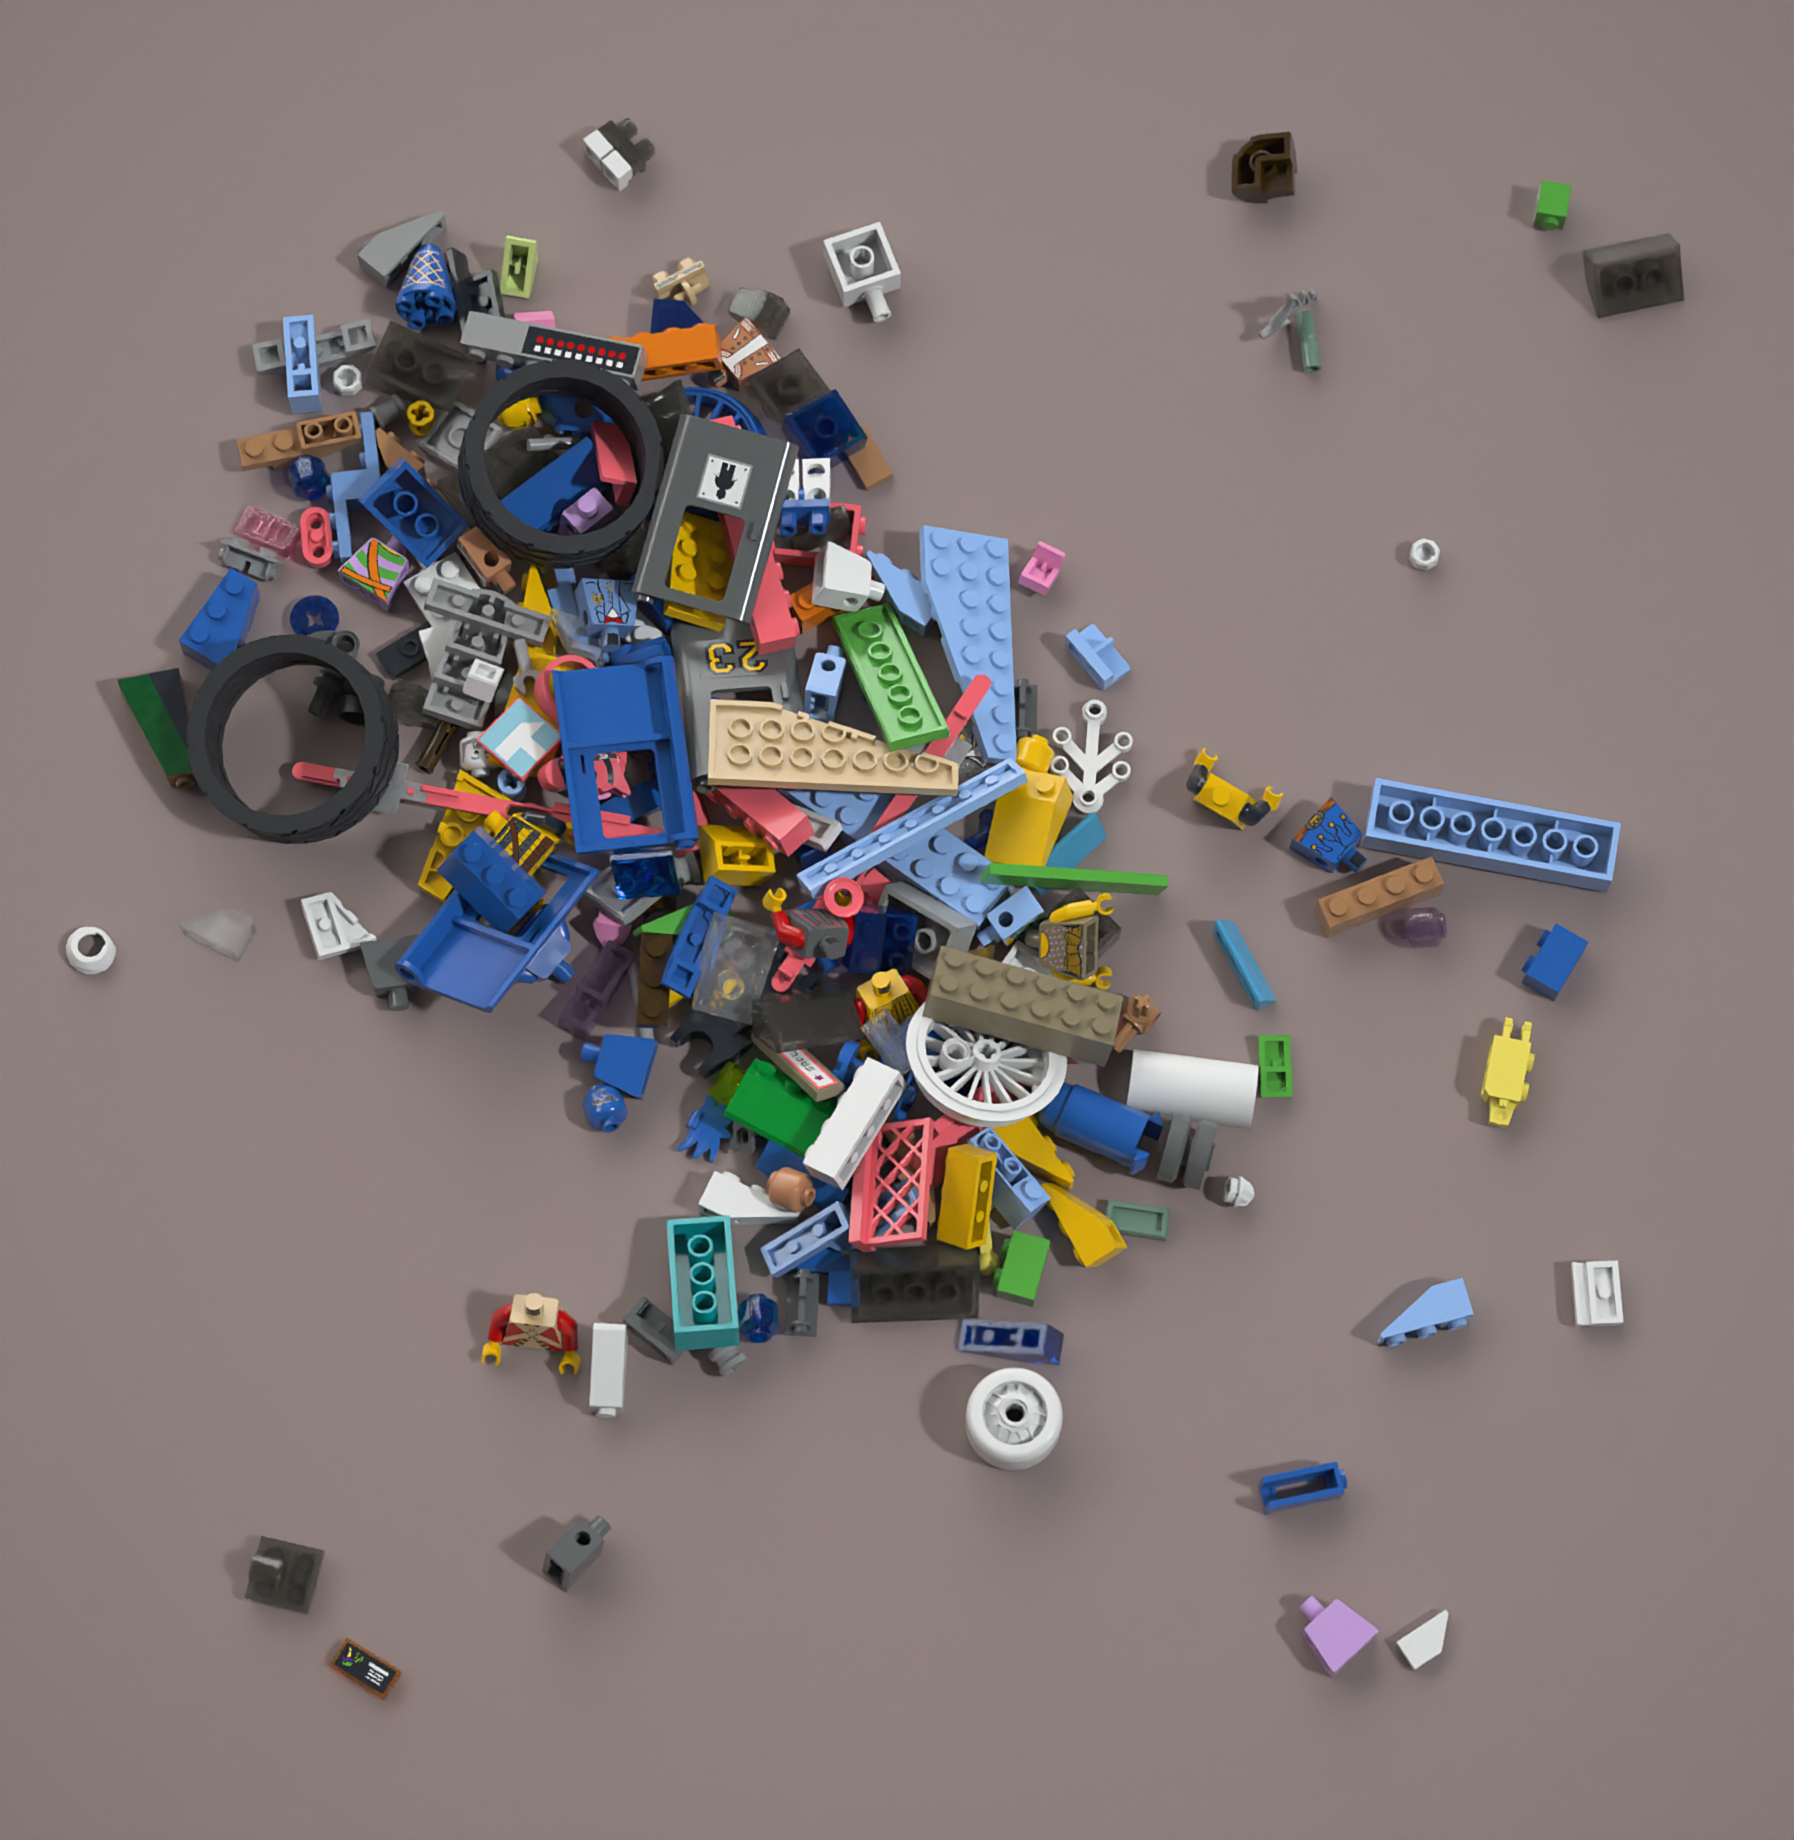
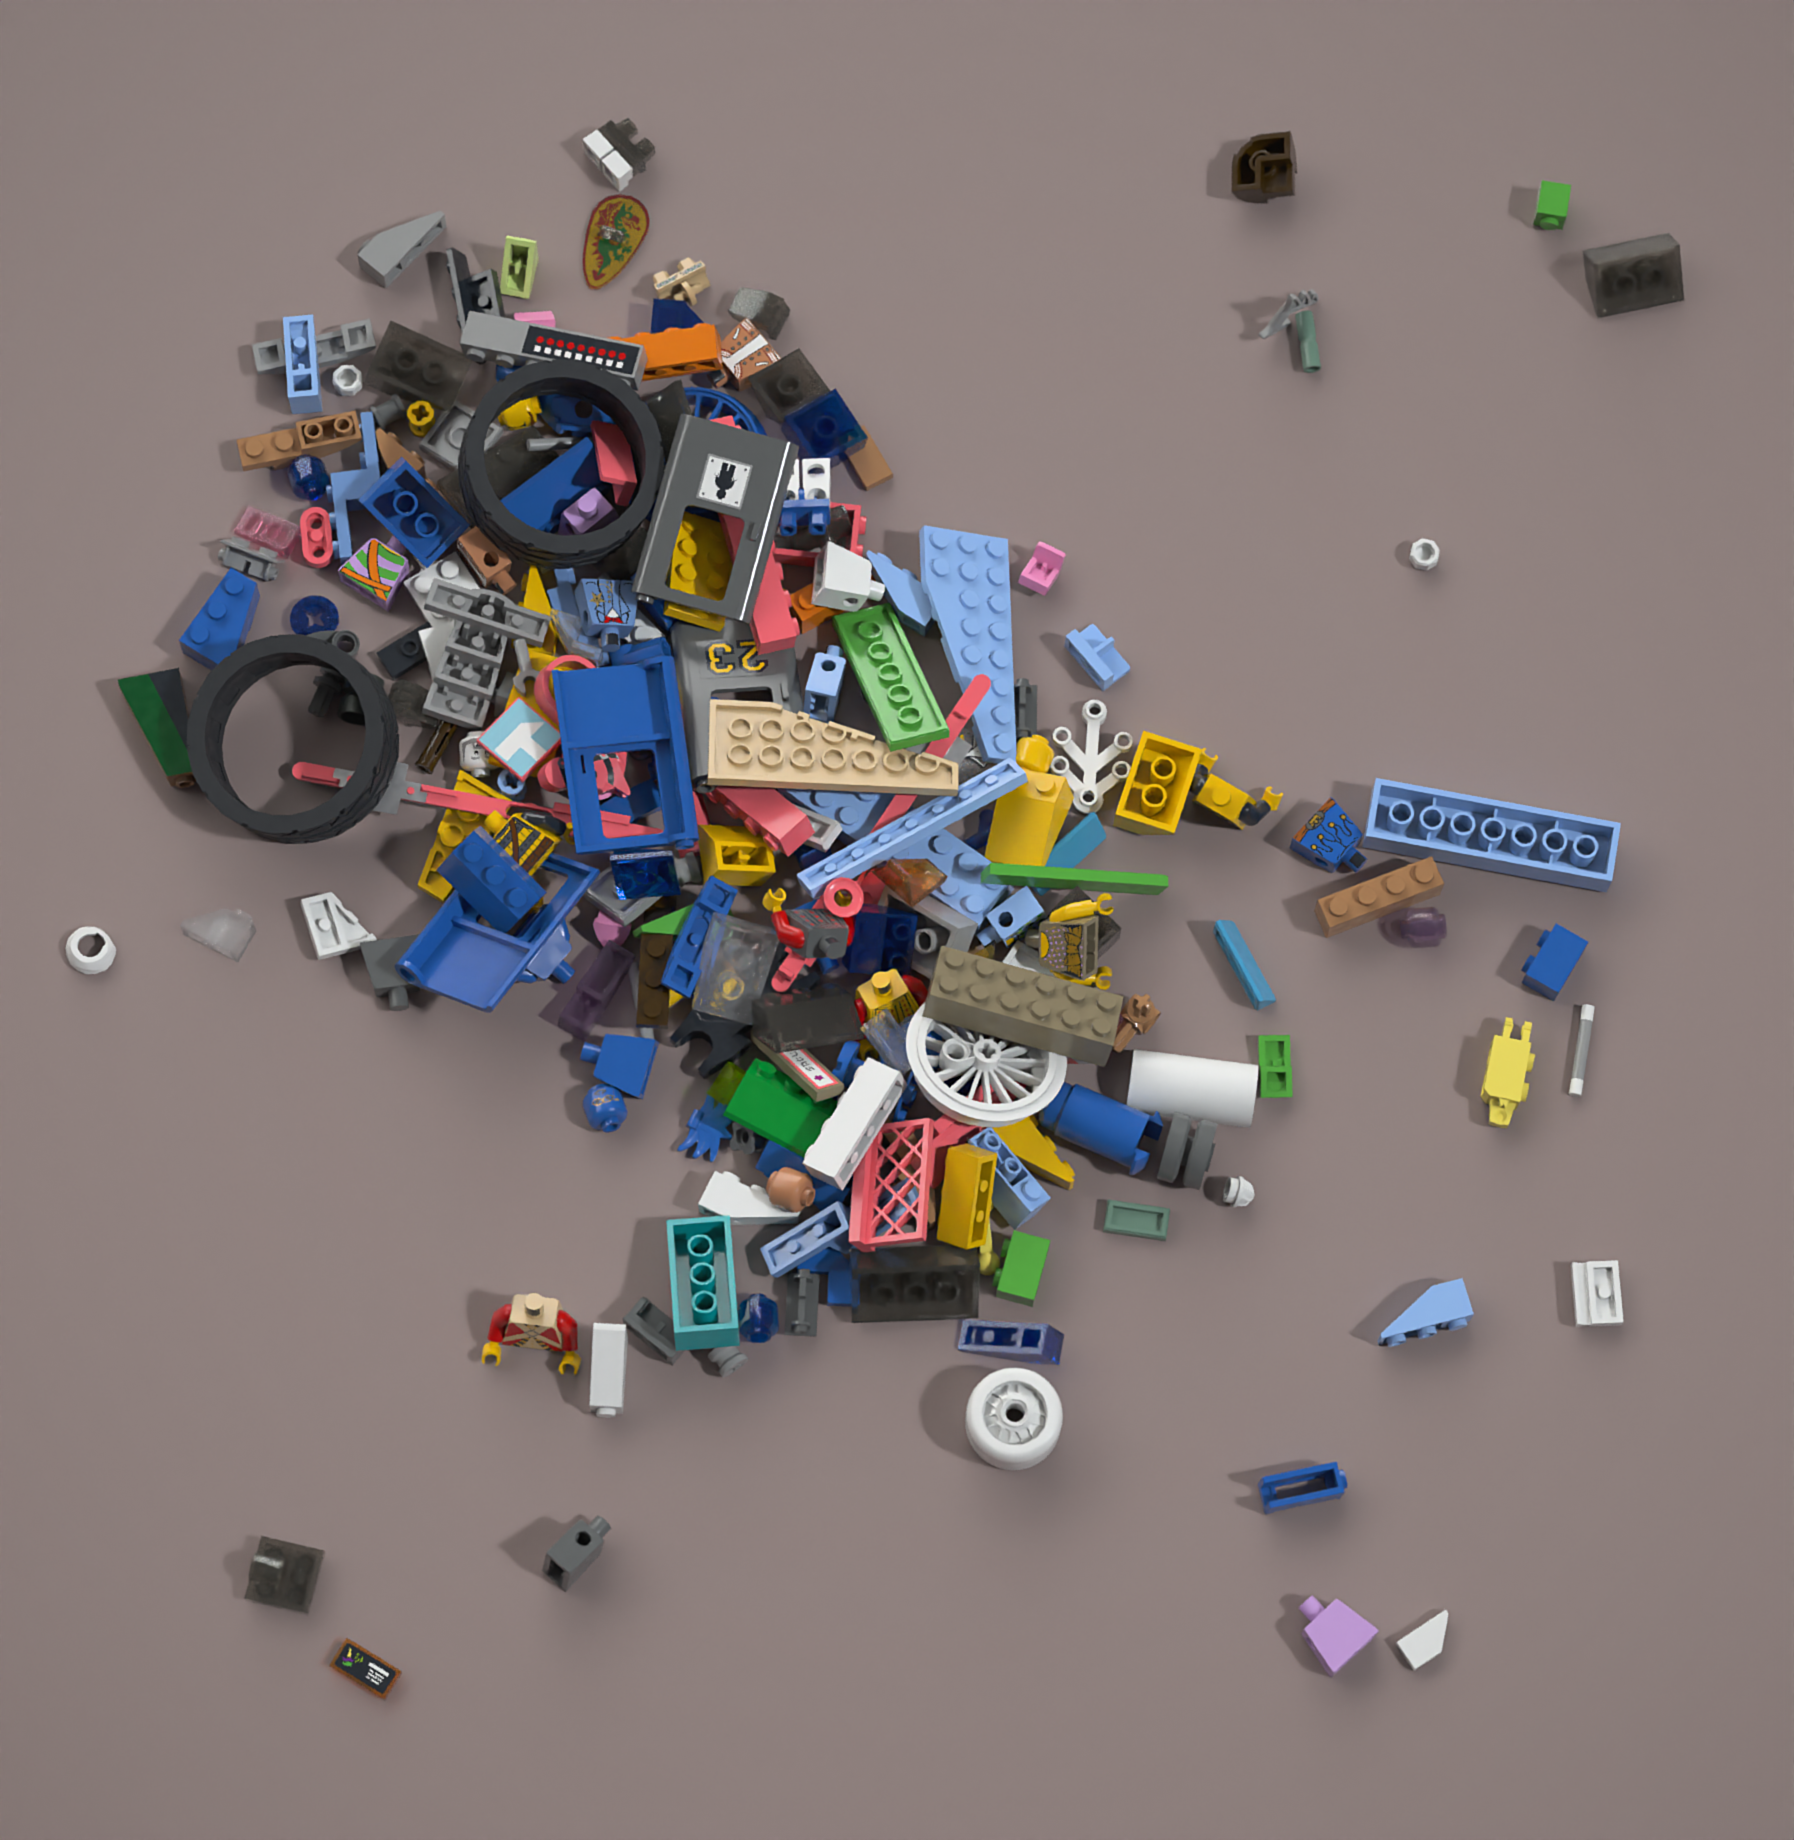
(426, 291): blue cone -> none
(482, 680): white slope -> none
(613, 238): none -> clear smoke shield
(863, 268): white brick -> none
(911, 878): none -> clear orange slope
(1090, 1231): yellow slope -> none
(1157, 786): none -> yellow slope
(1581, 1050): none -> light grey bar

